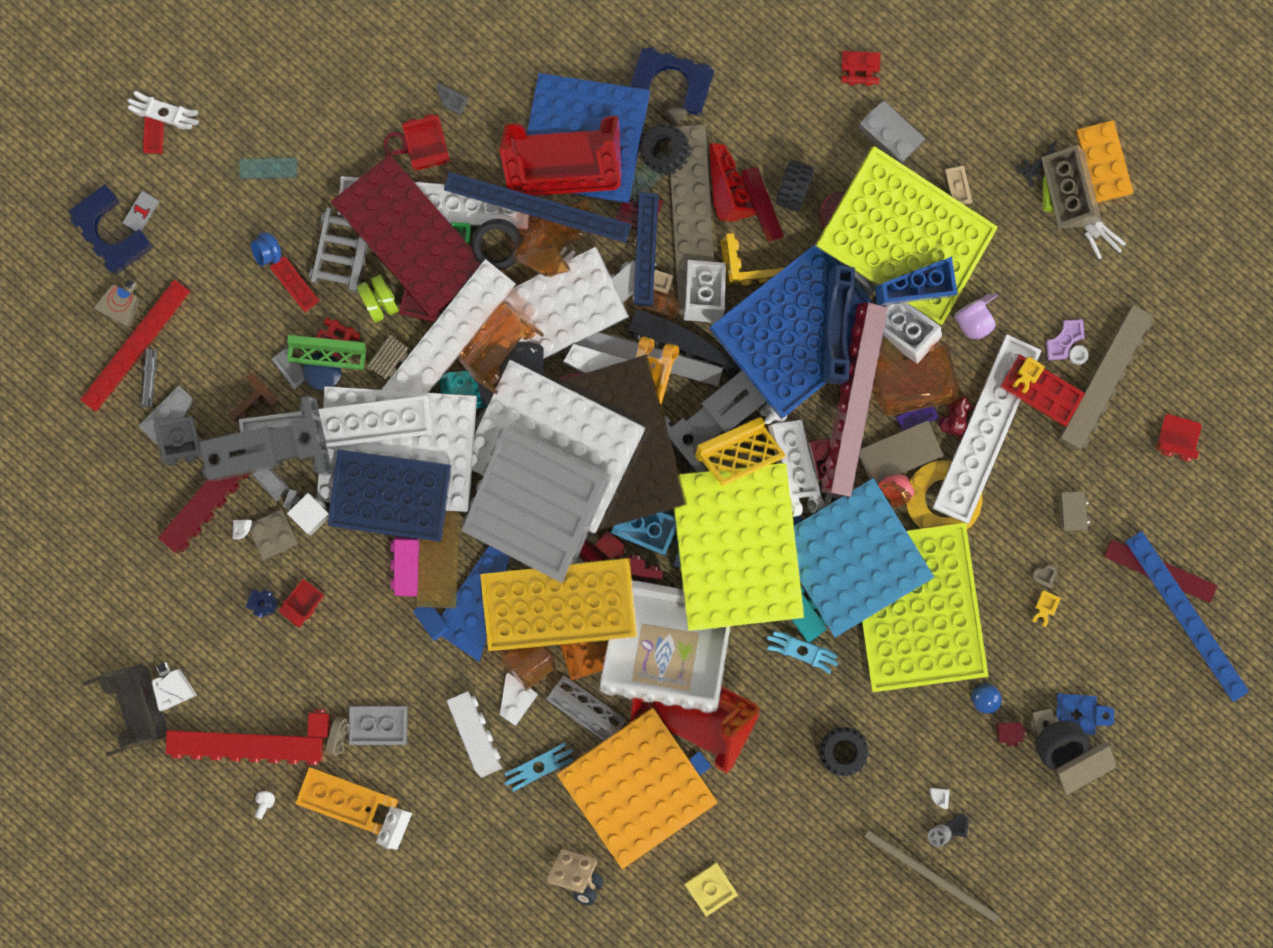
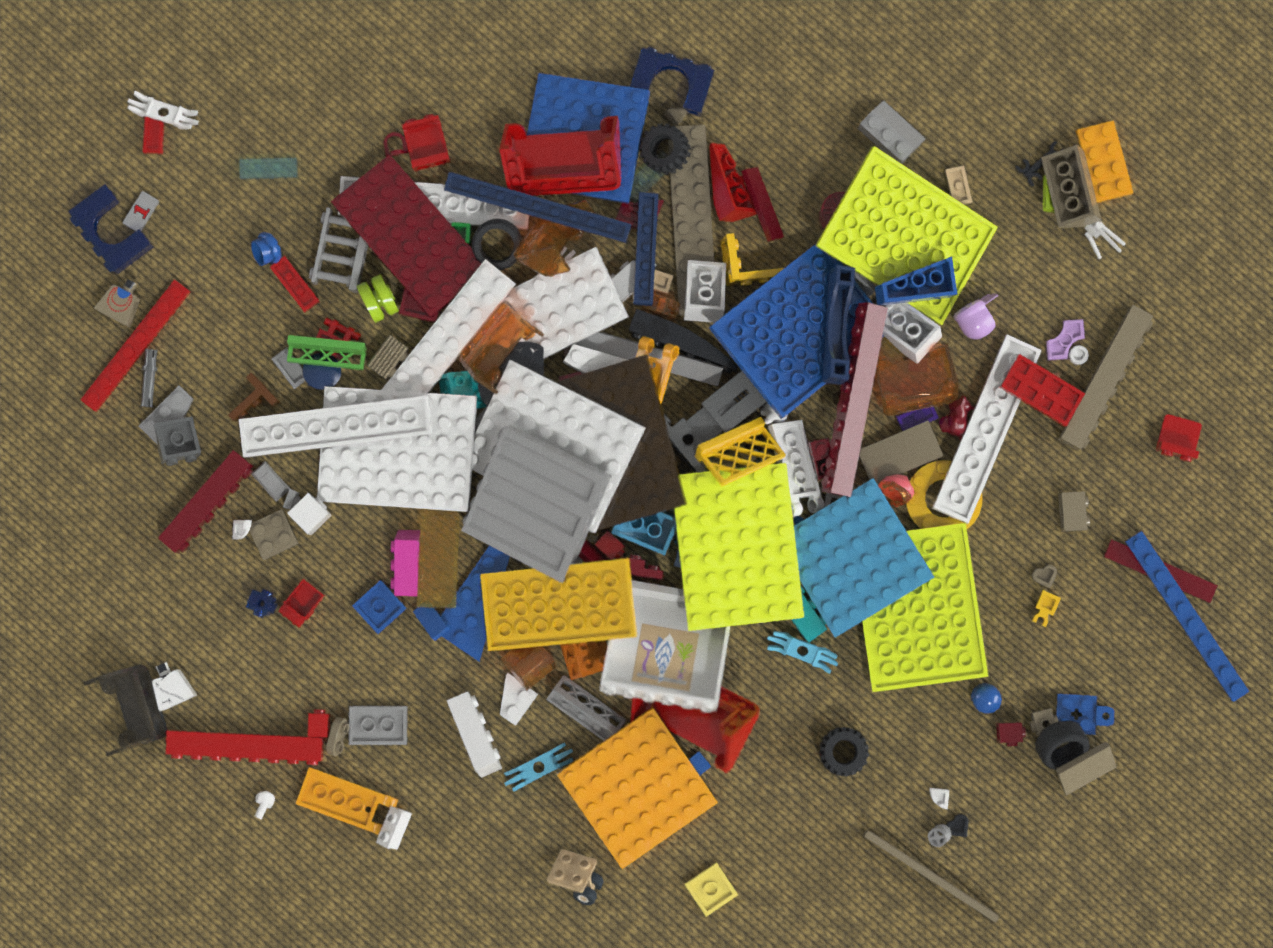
(268, 447): dark grey brick -> none
(379, 607): none -> blue plate
(389, 495): dark blue plate -> none
(452, 100): dark grey tile -> none
(794, 185): black tyre -> none
(860, 62): red plate -> none
(1029, 373): yellow plate -> none

